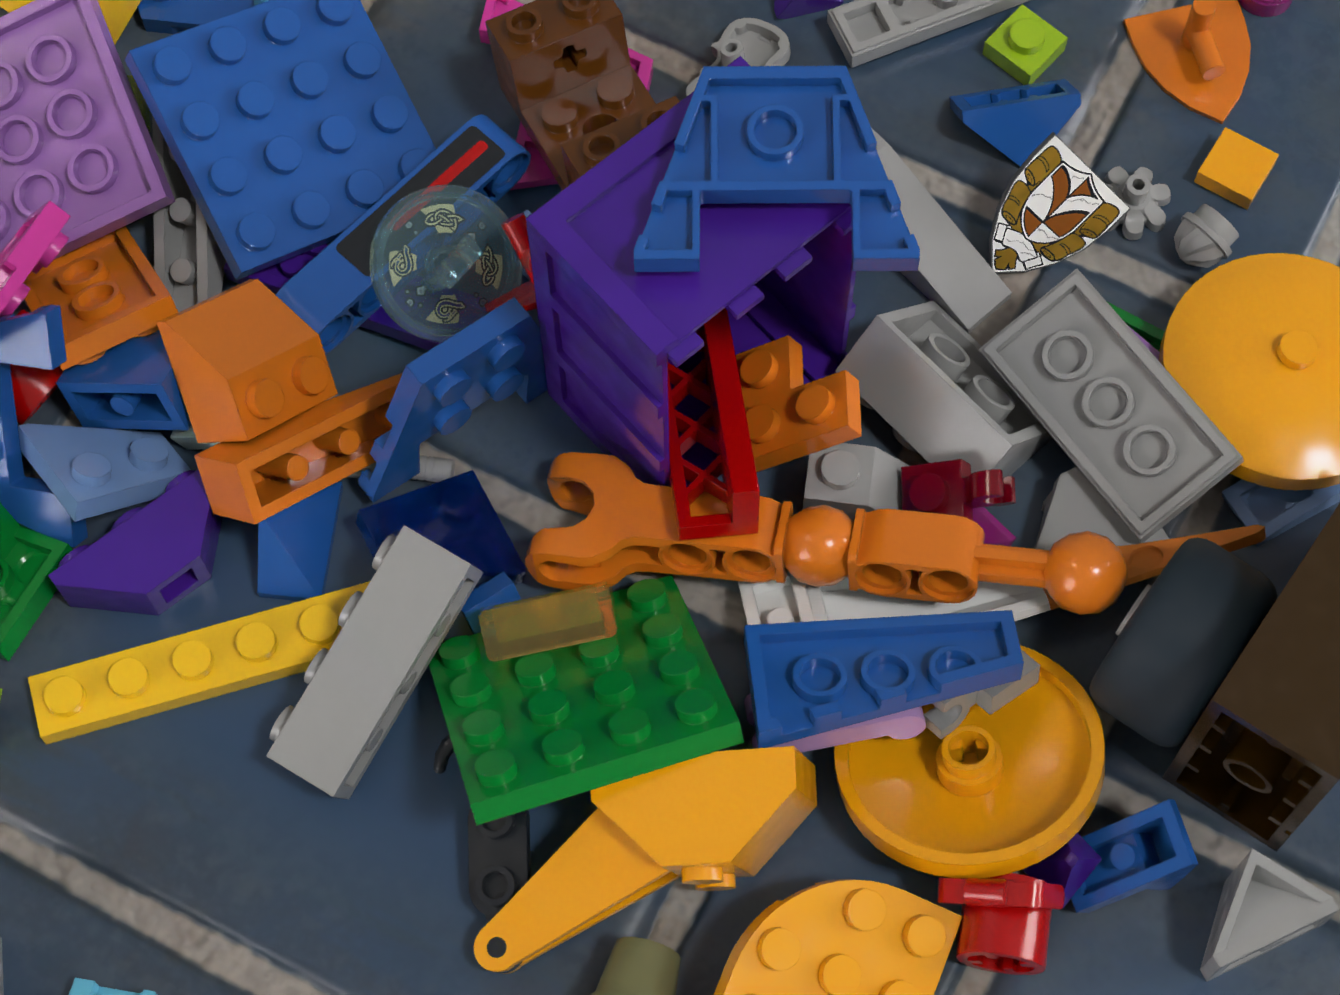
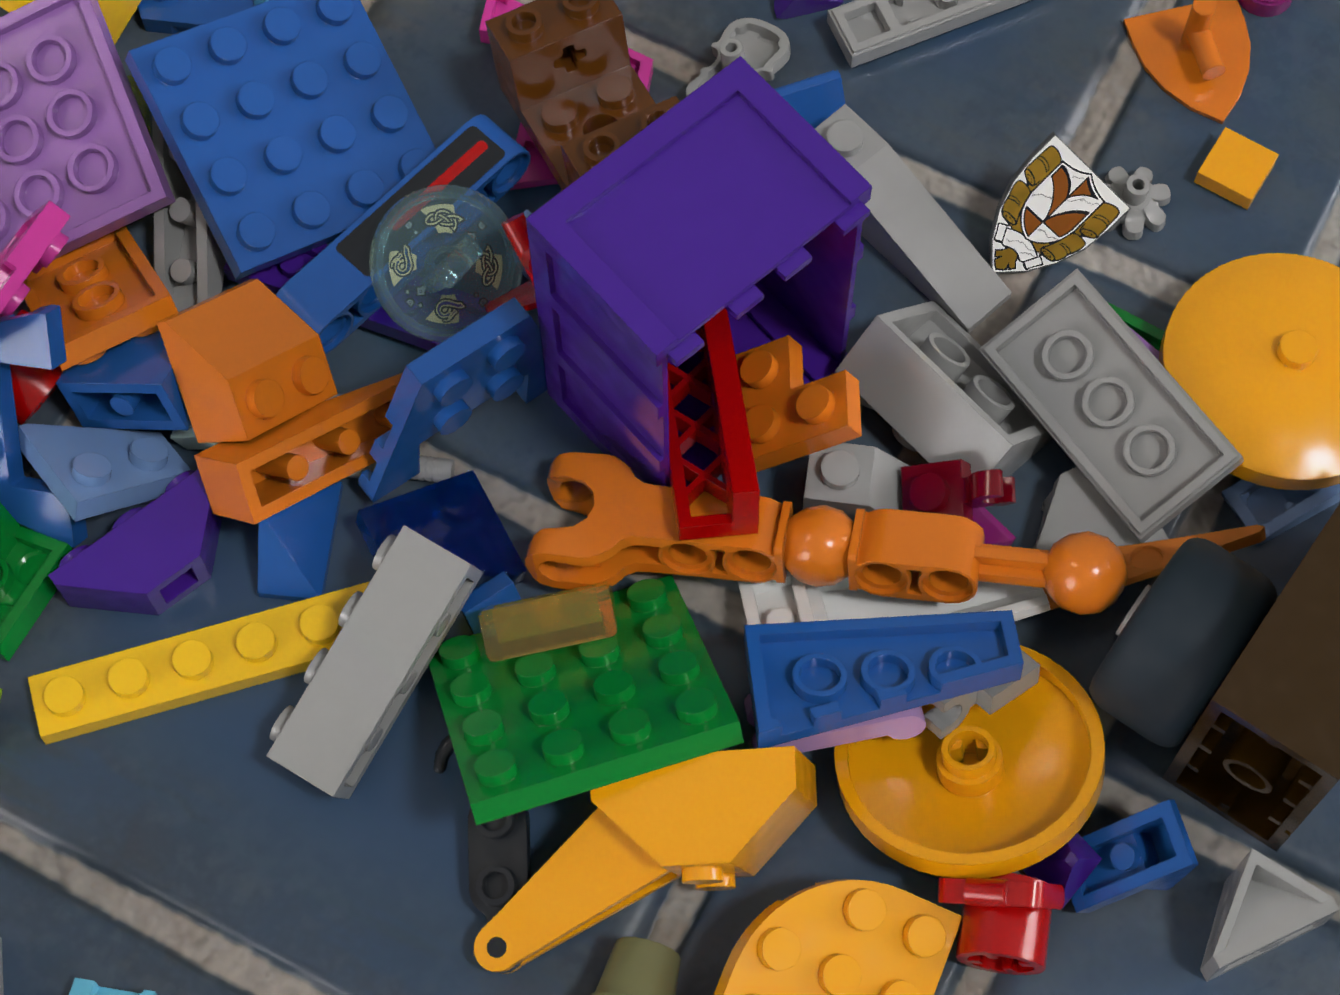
(775, 140): blue wing -> none
(1018, 116): blue slope -> none
(1025, 45): lime plate -> none
(1204, 237): light grey plate -> none

